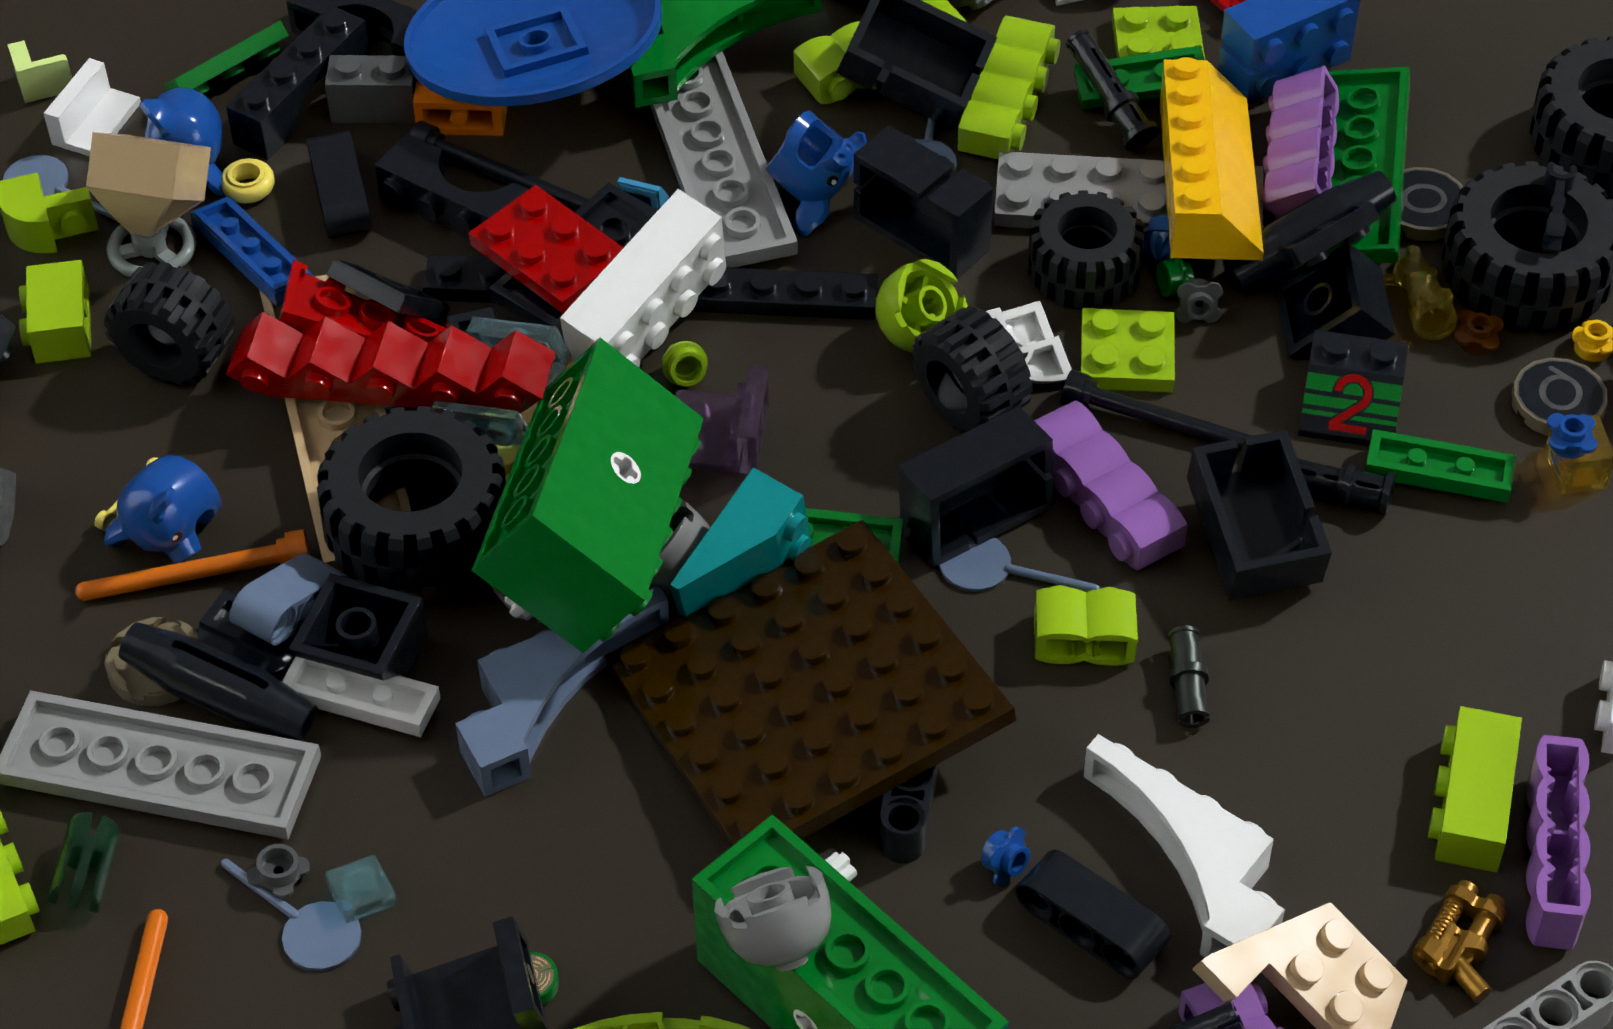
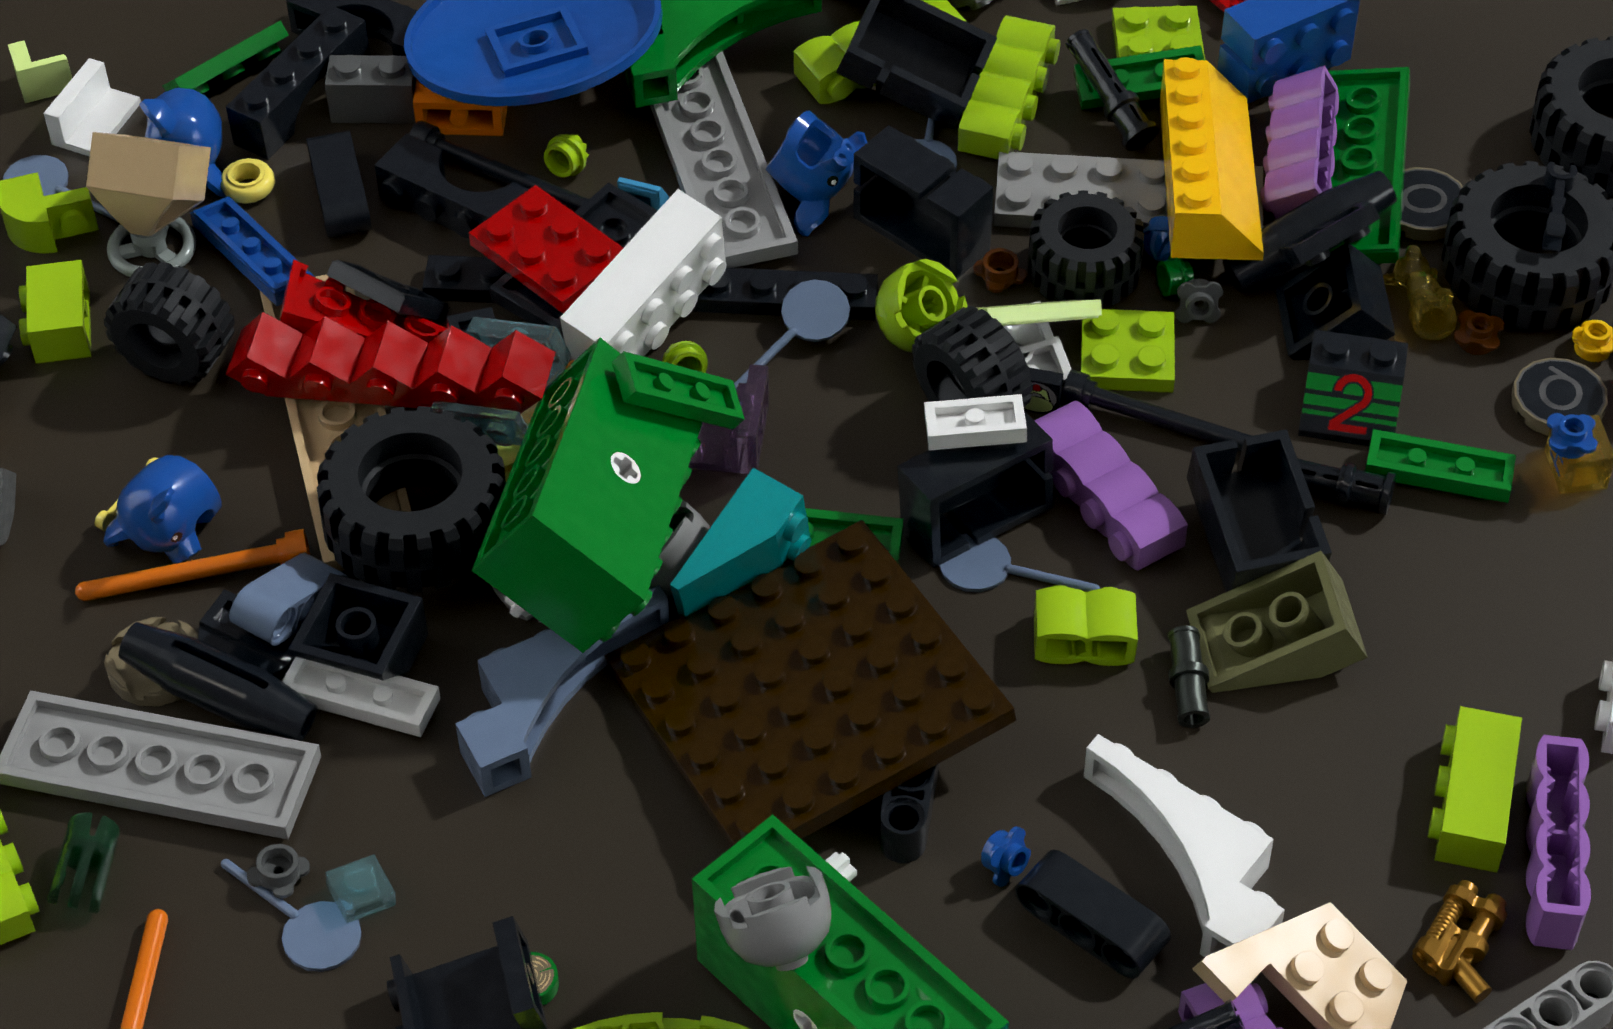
(566, 155): none -> lime plate
(677, 390): none -> green plate
(811, 312): none -> sand blue piece
(975, 422): none -> white plate
(1000, 270): none -> reddish brown plate
(1045, 311): none -> yellowish green tile
(1046, 391): none -> tile
(1279, 628): none -> olive slope

